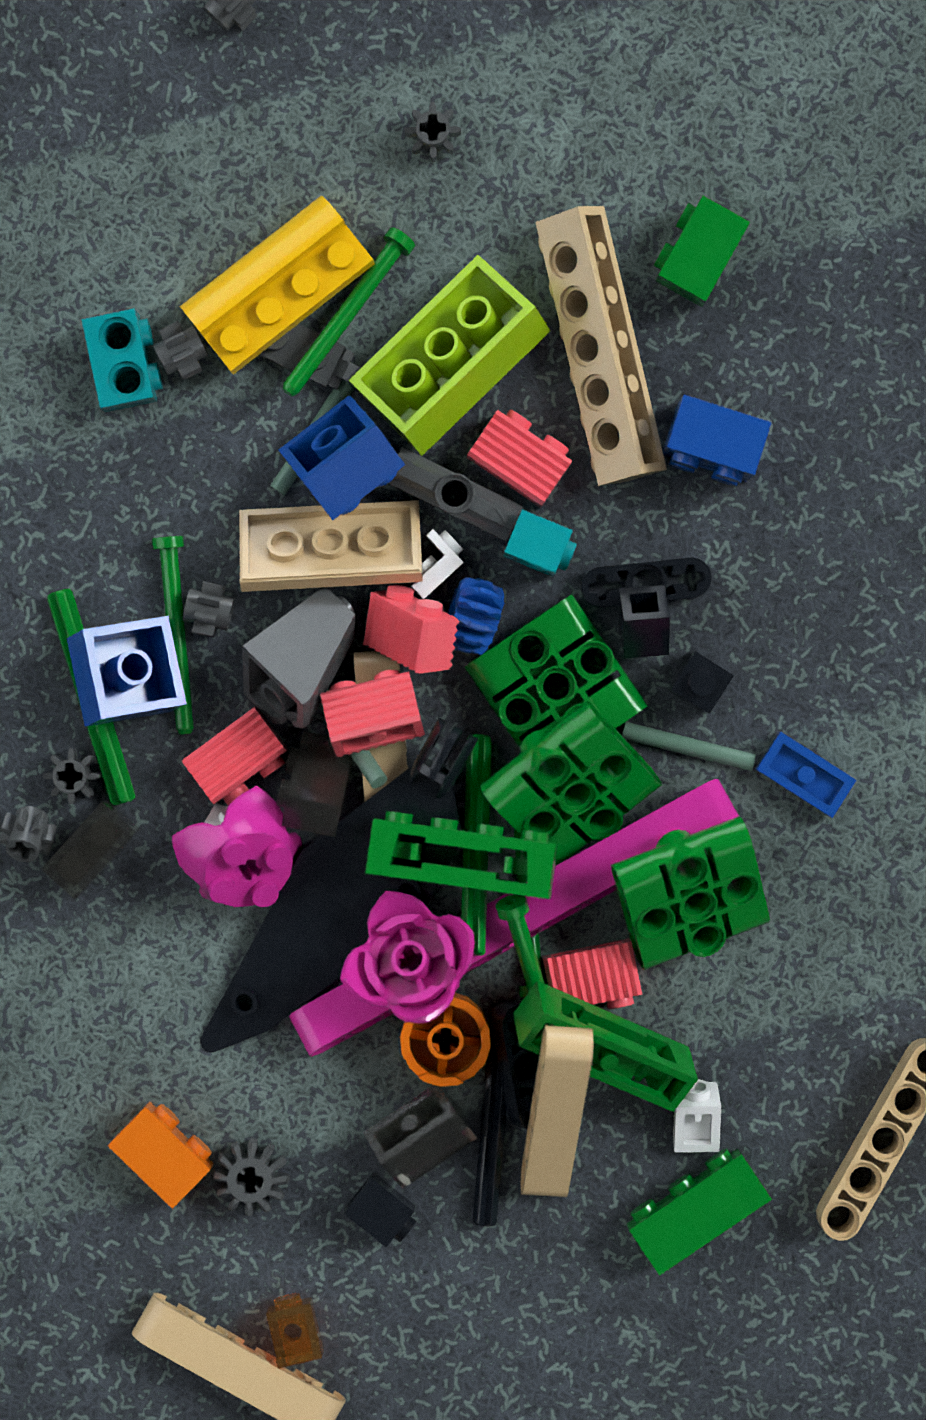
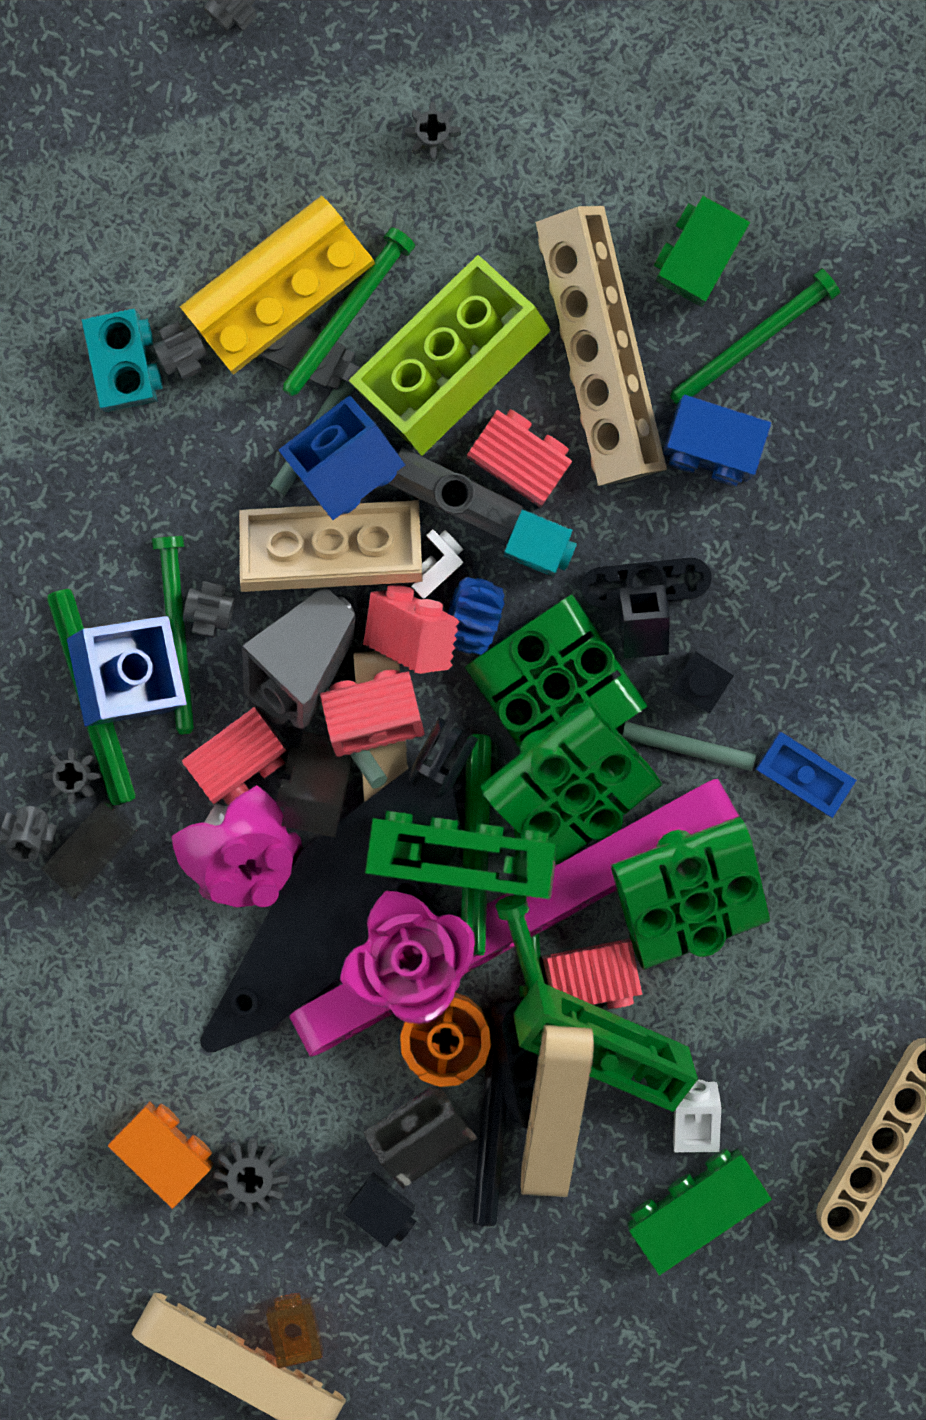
(822, 287): none -> green bar

